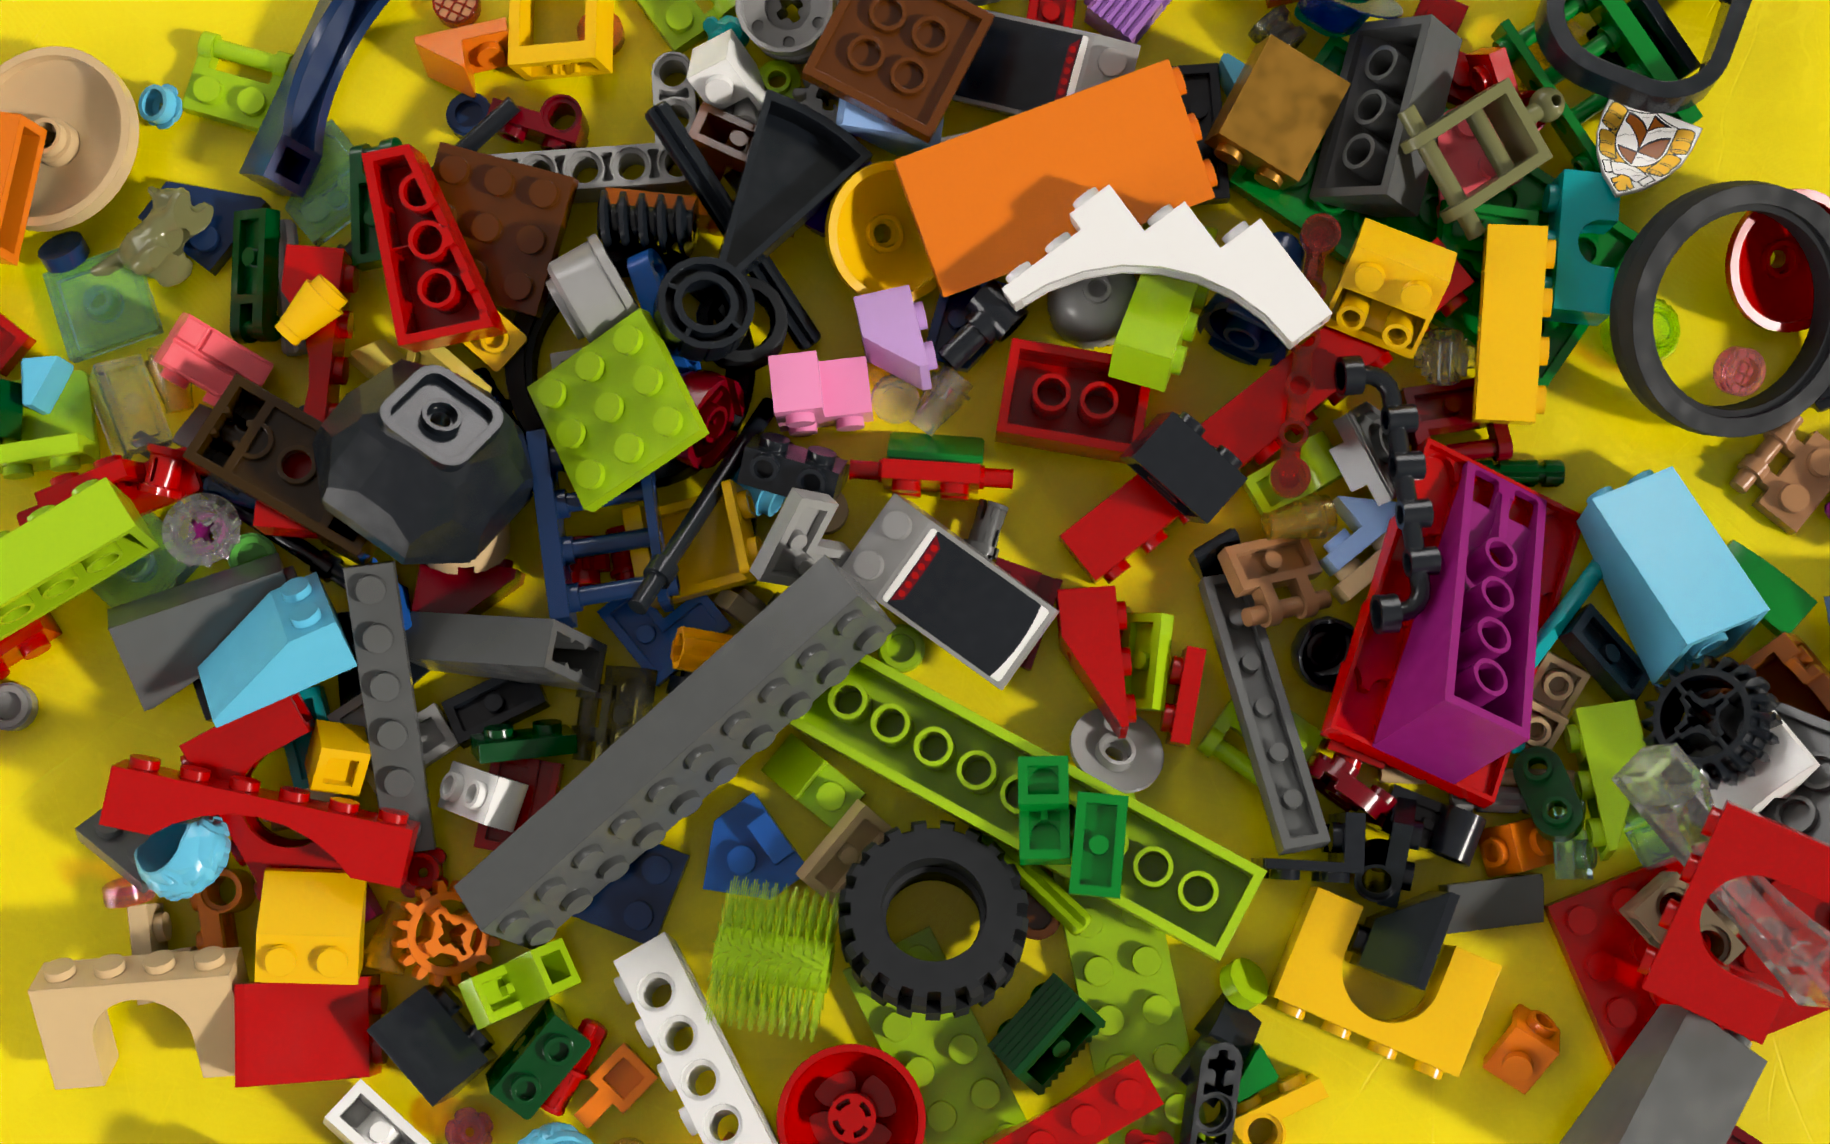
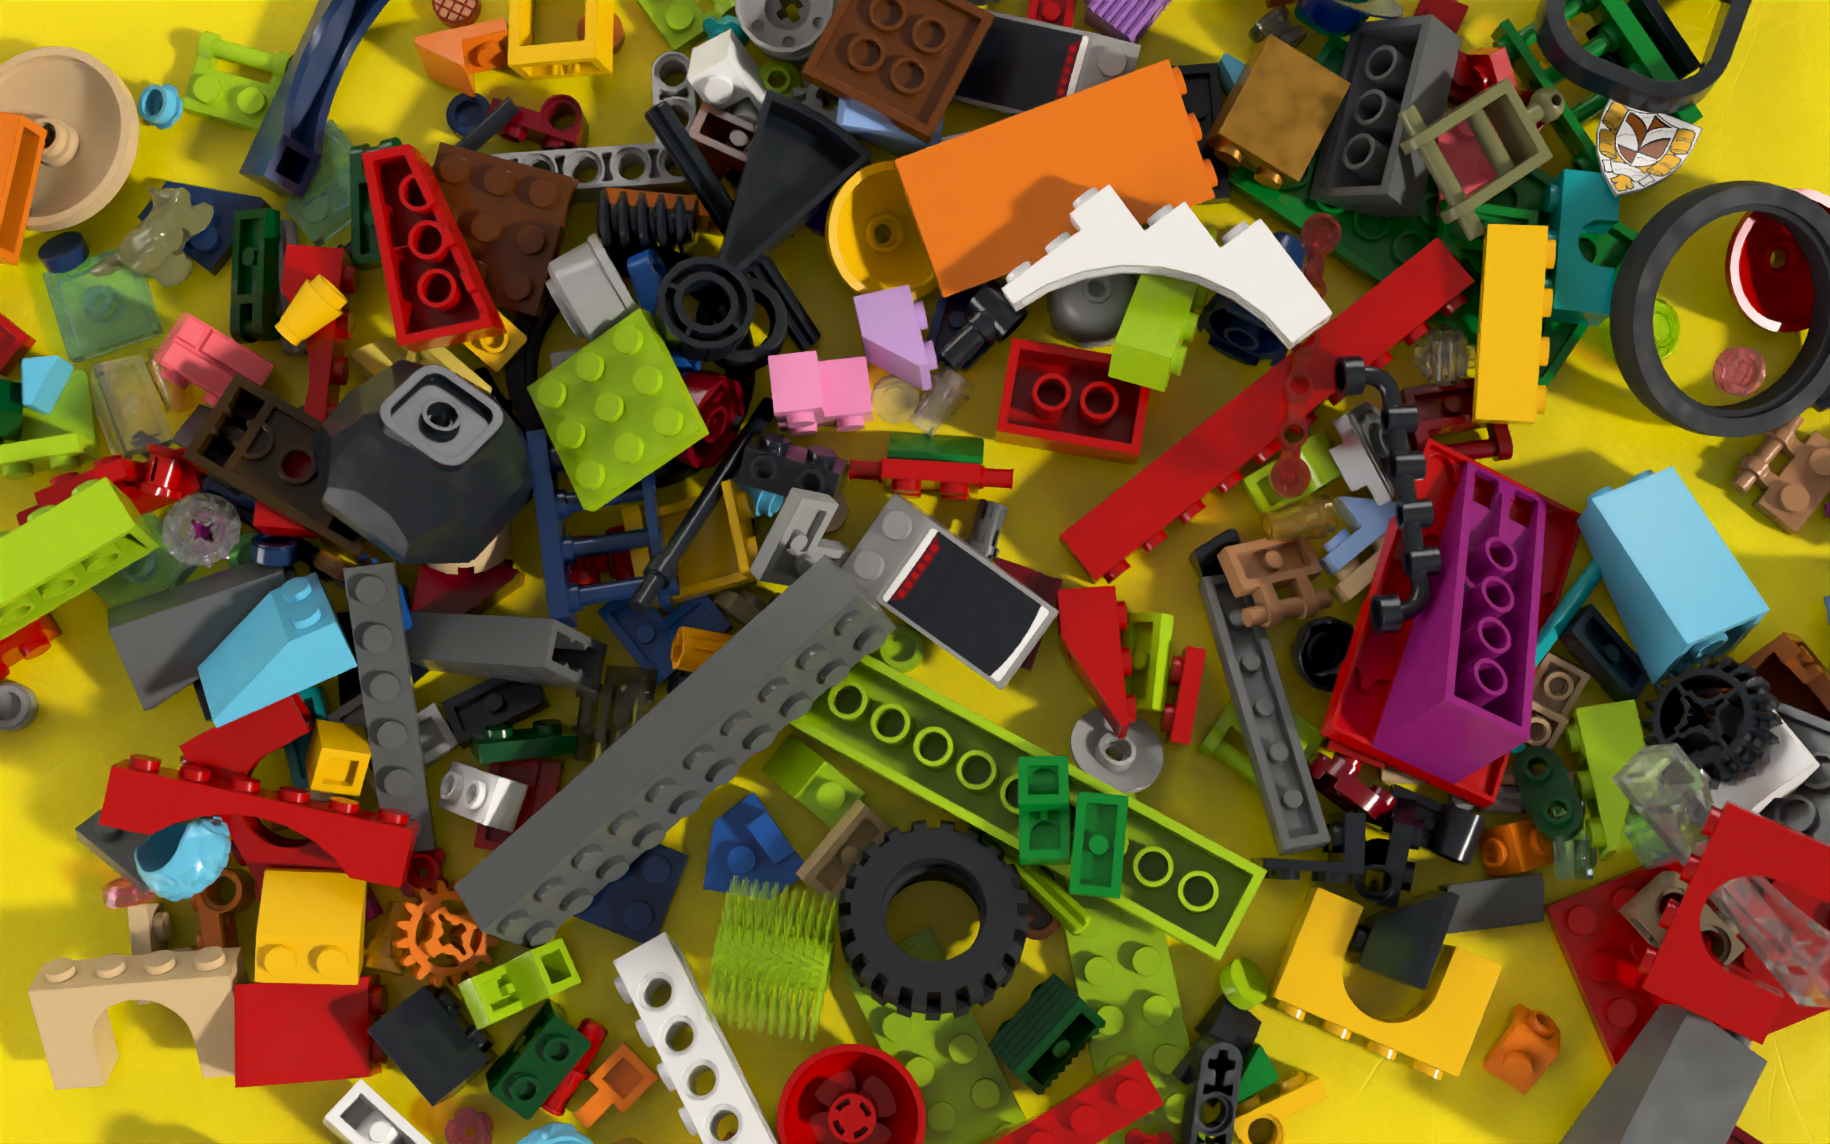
(275, 550): none -> dark blue tile
(332, 563): none -> clear orange tile
(1185, 466): black brick -> none
(1390, 288): yellow slope -> none
(1530, 473): dark green axle -> none
(1783, 596): green slope -> none

